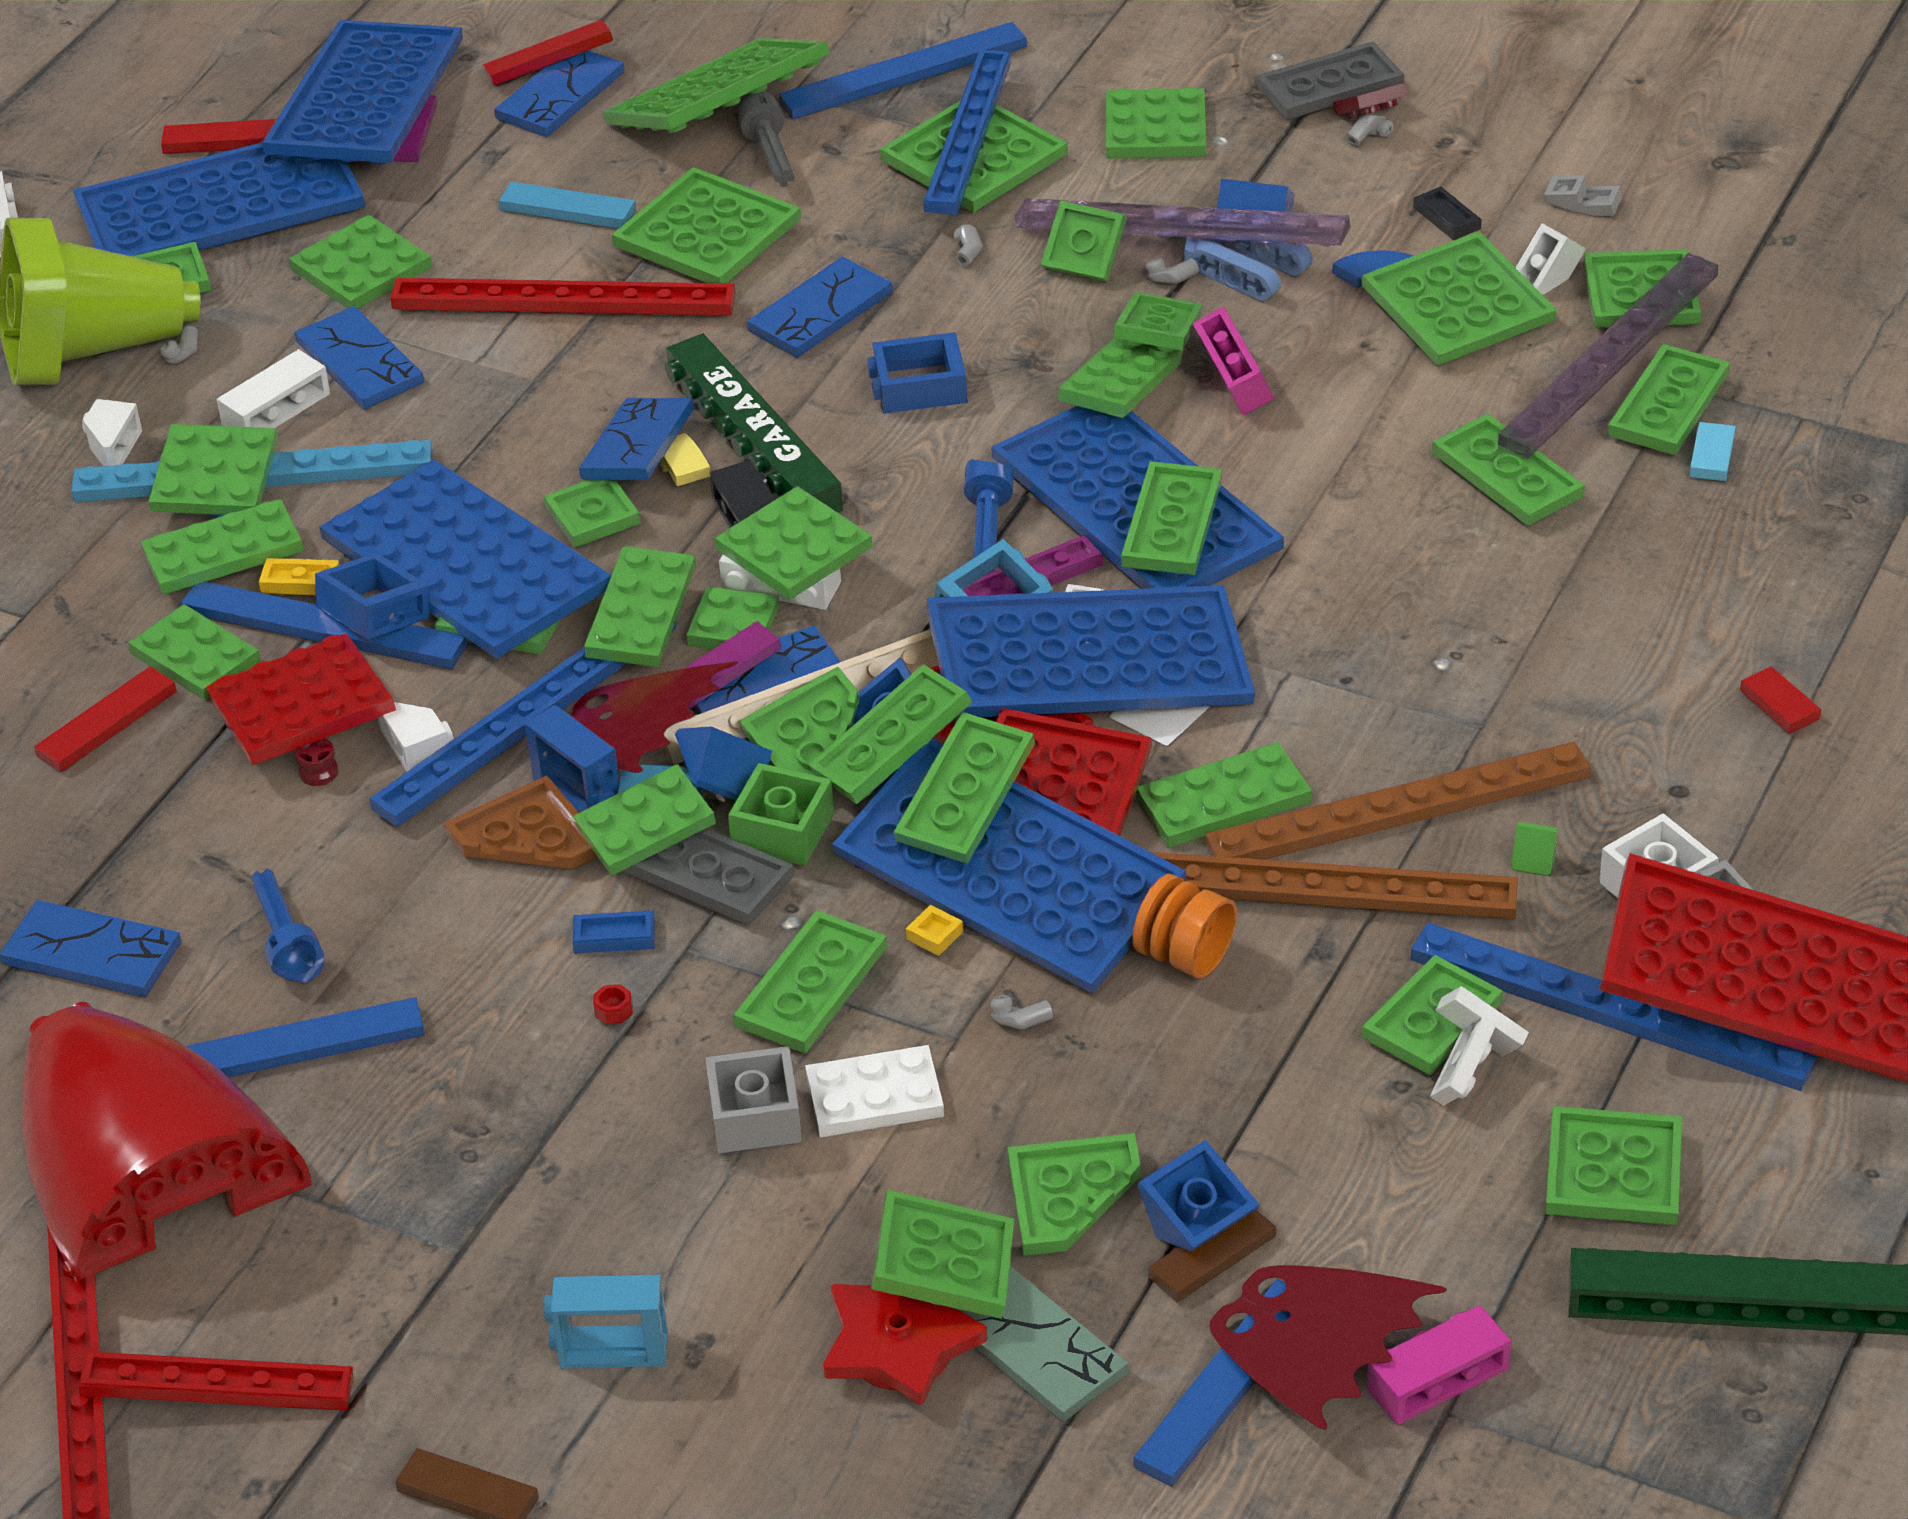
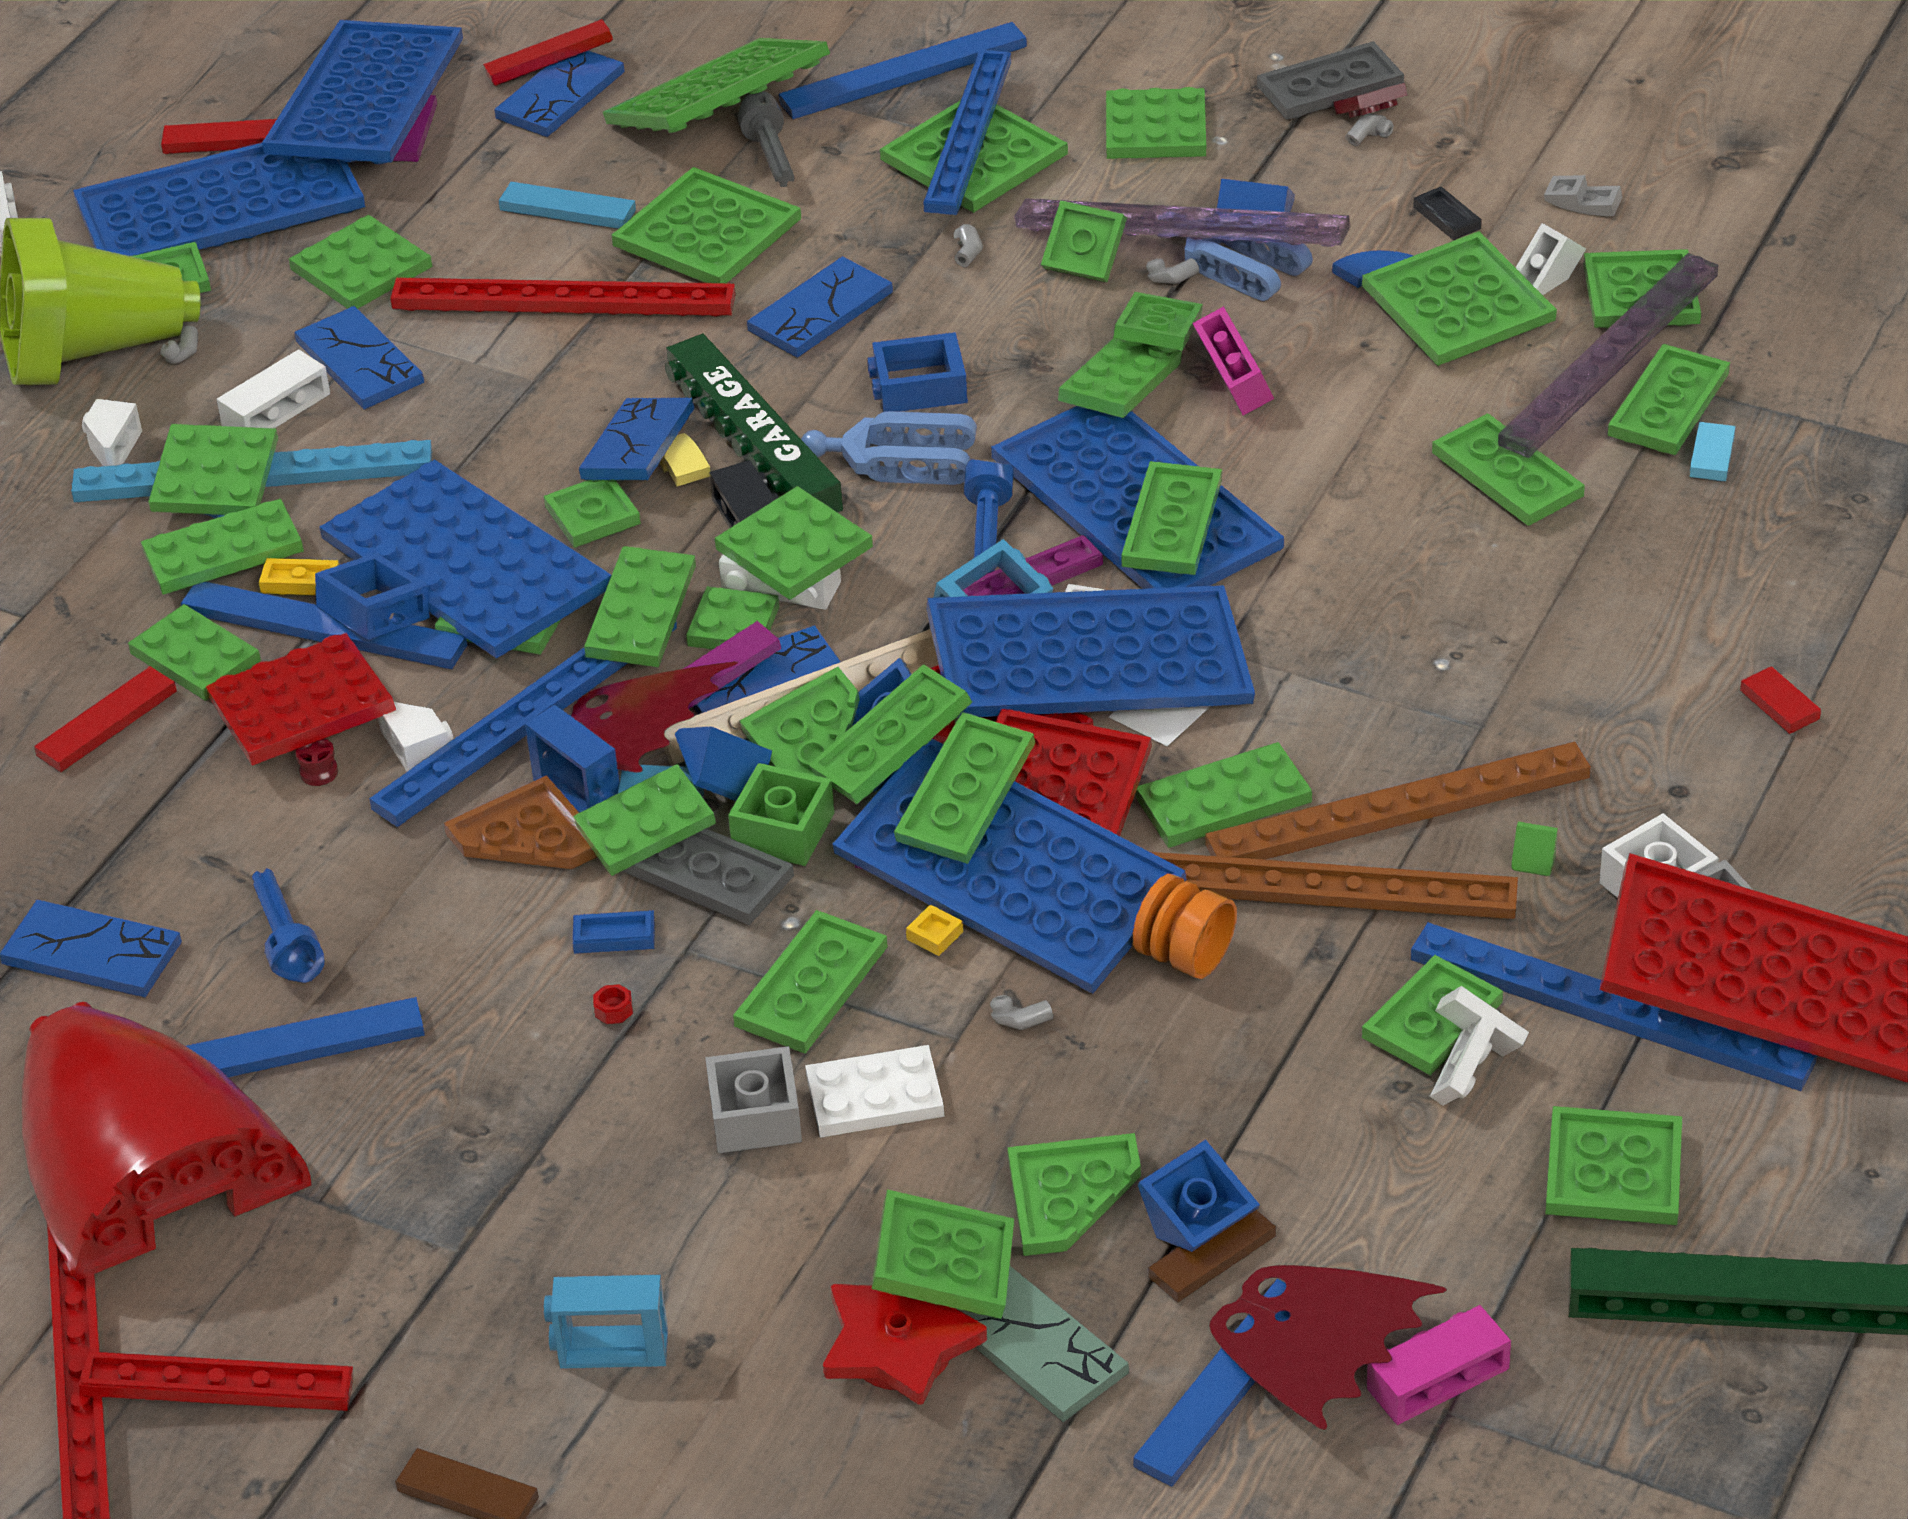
(903, 447): none -> medium blue piece

